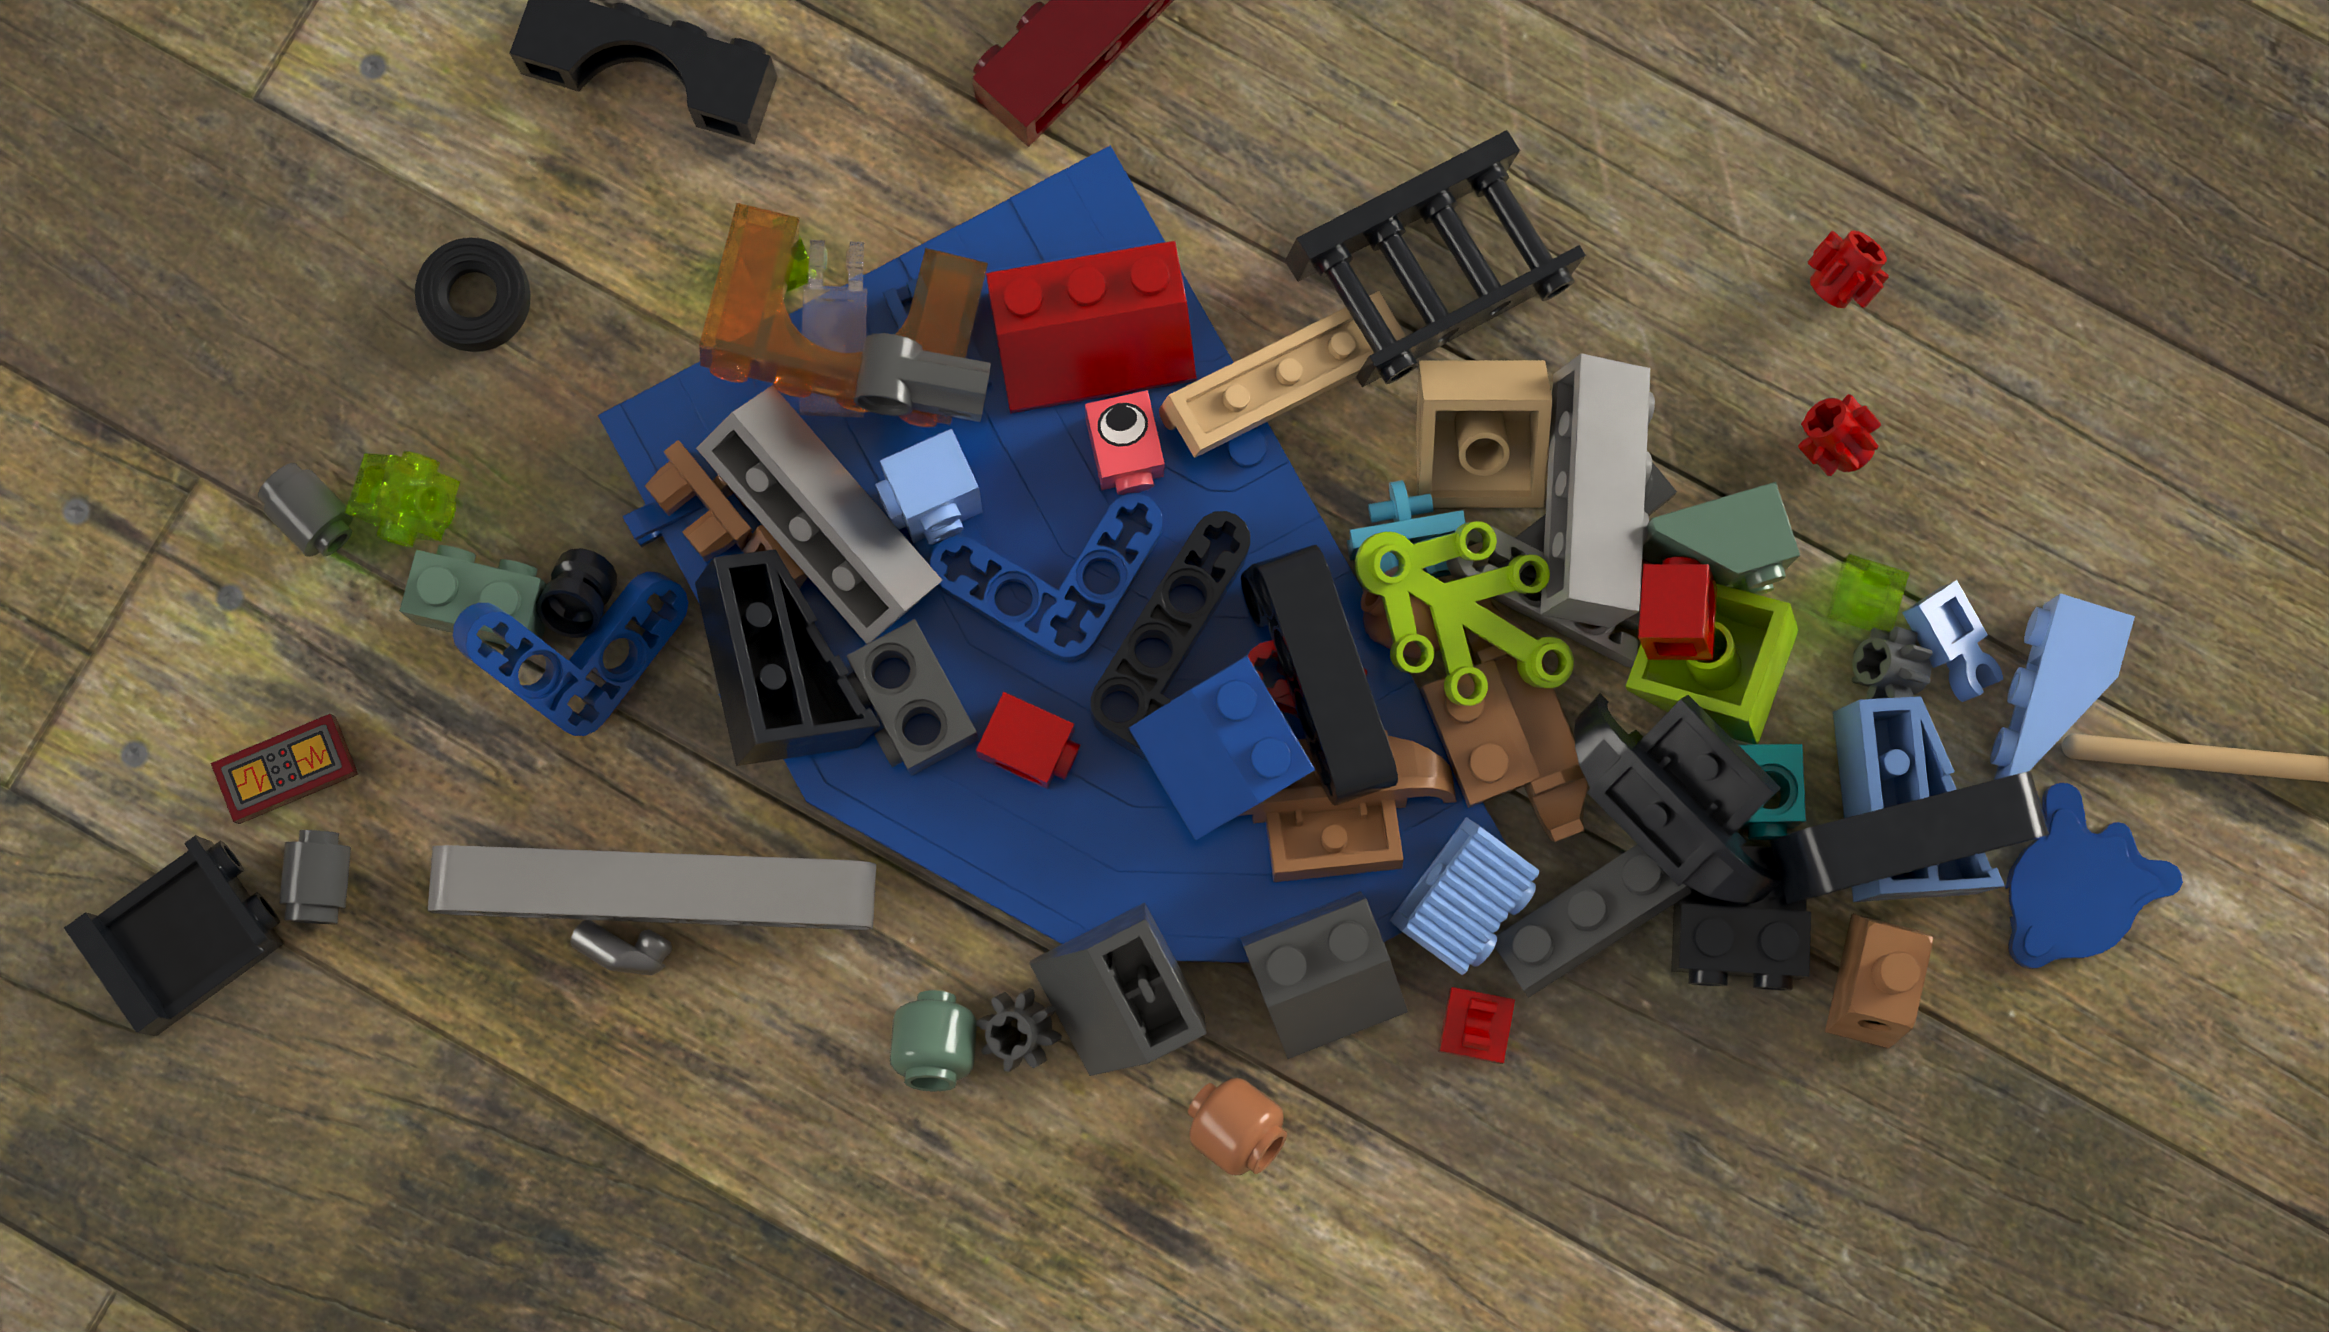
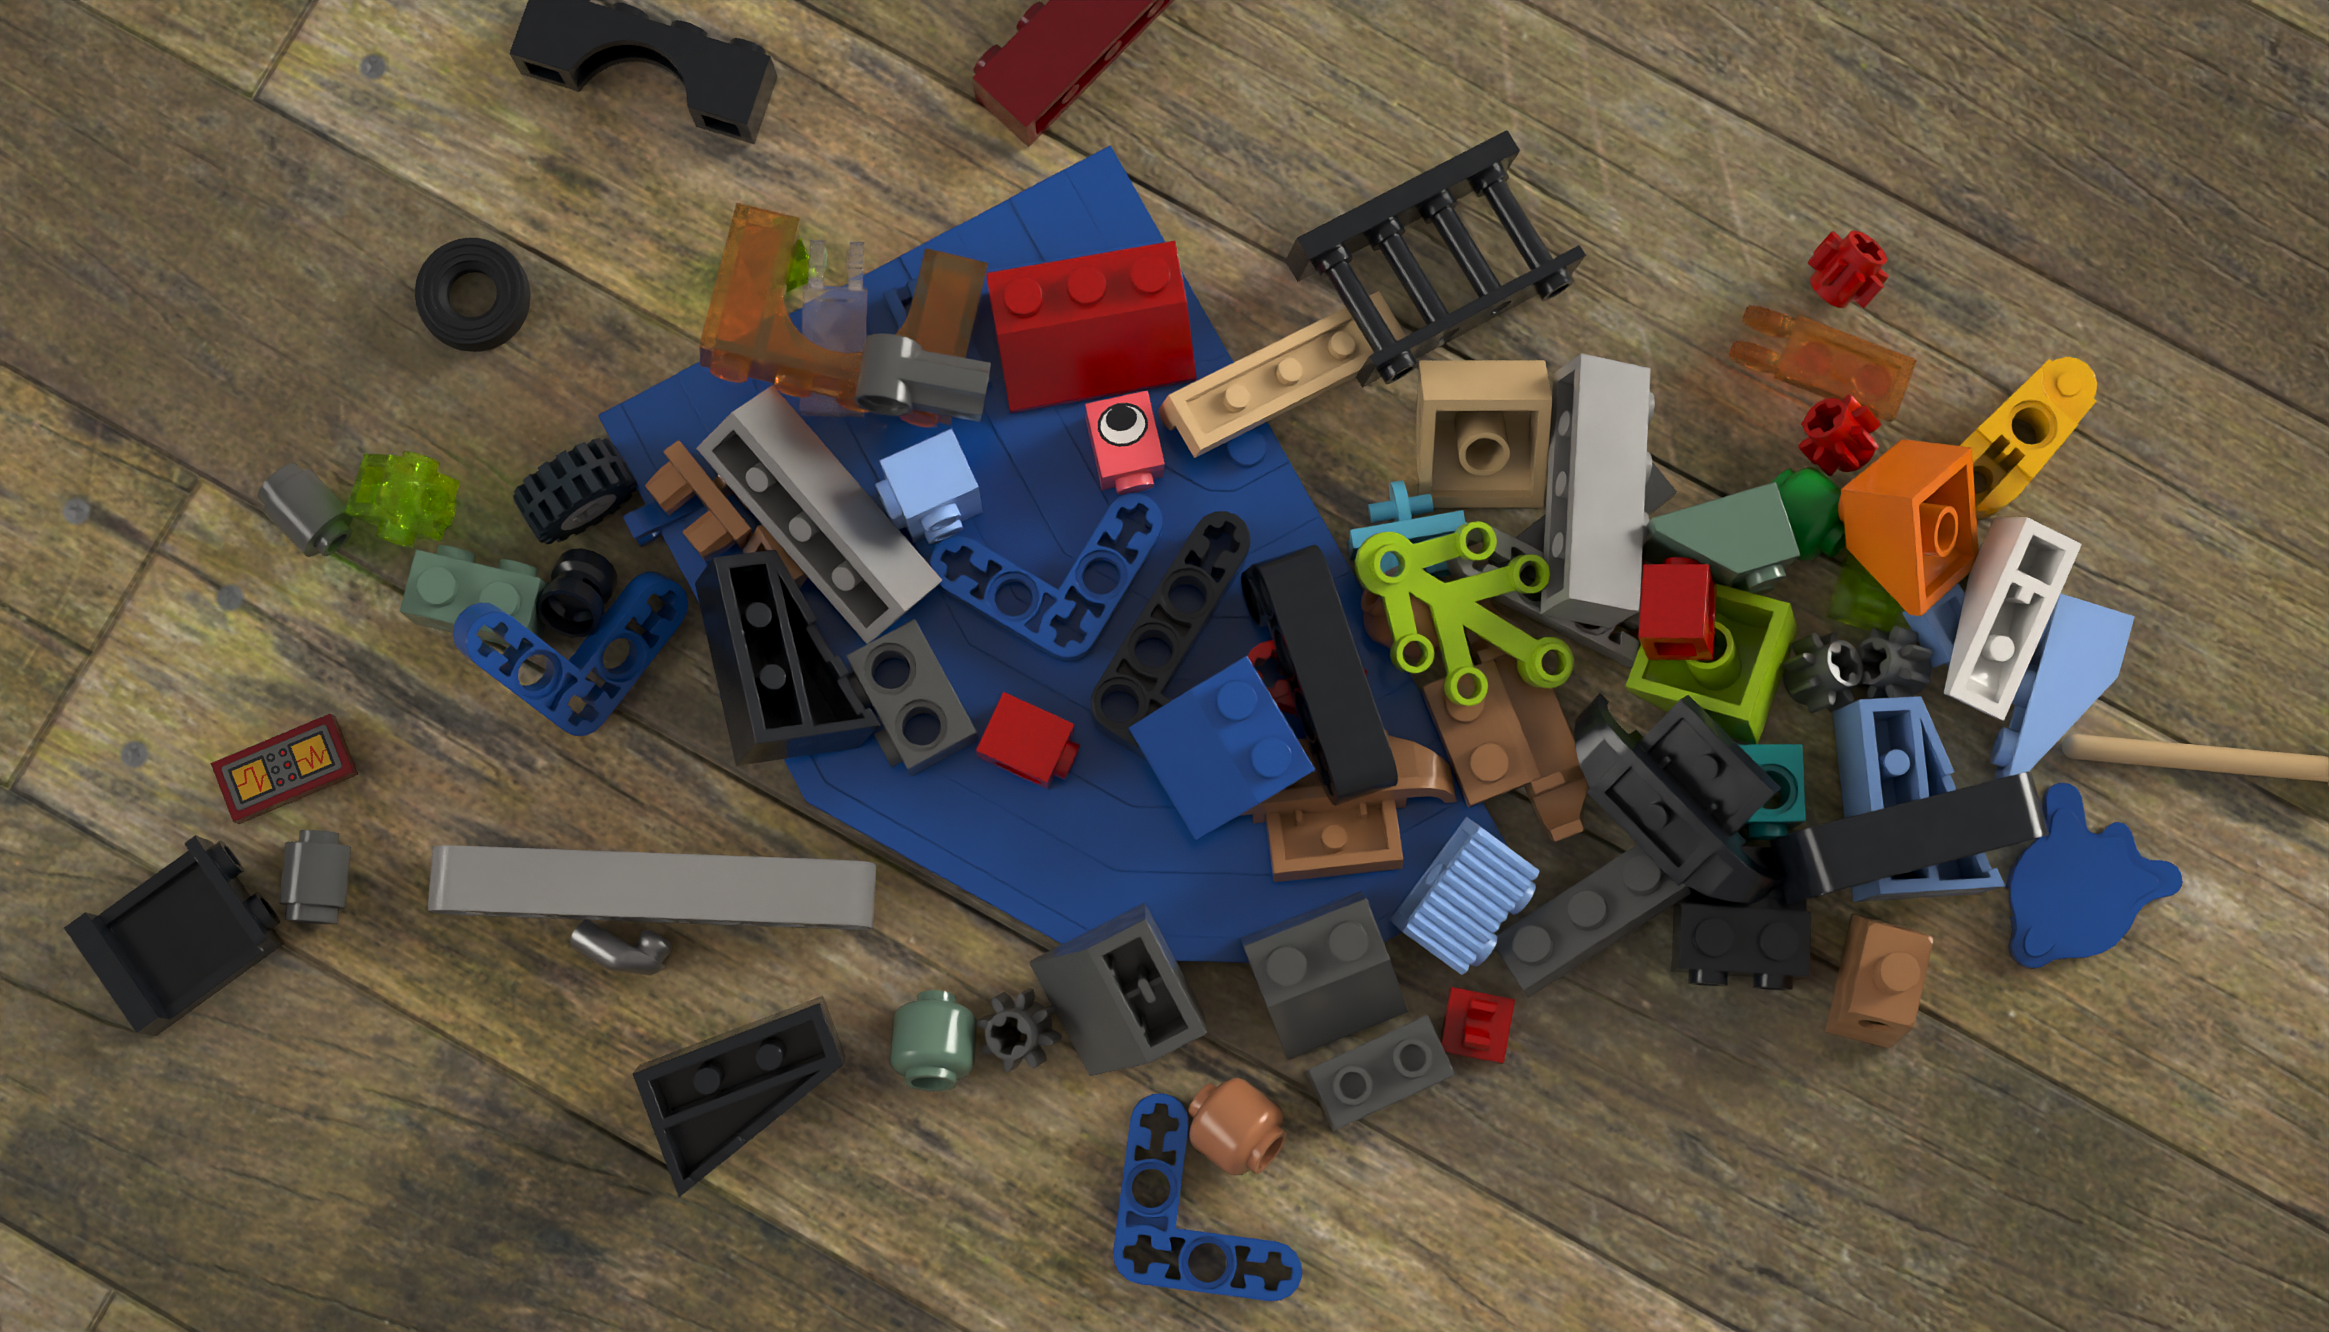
(575, 490): none -> black wheel
(734, 1085): none -> black wedge
(1161, 1221): none -> blue beam
(1379, 1073): none -> dark grey brick
(1812, 511): none -> green head
(1822, 672): none -> dark grey gear
(1827, 361): none -> clear orange hinge
(1914, 521): none -> orange slope
(2006, 611): none -> white slope
(2053, 405): none -> yellow piece

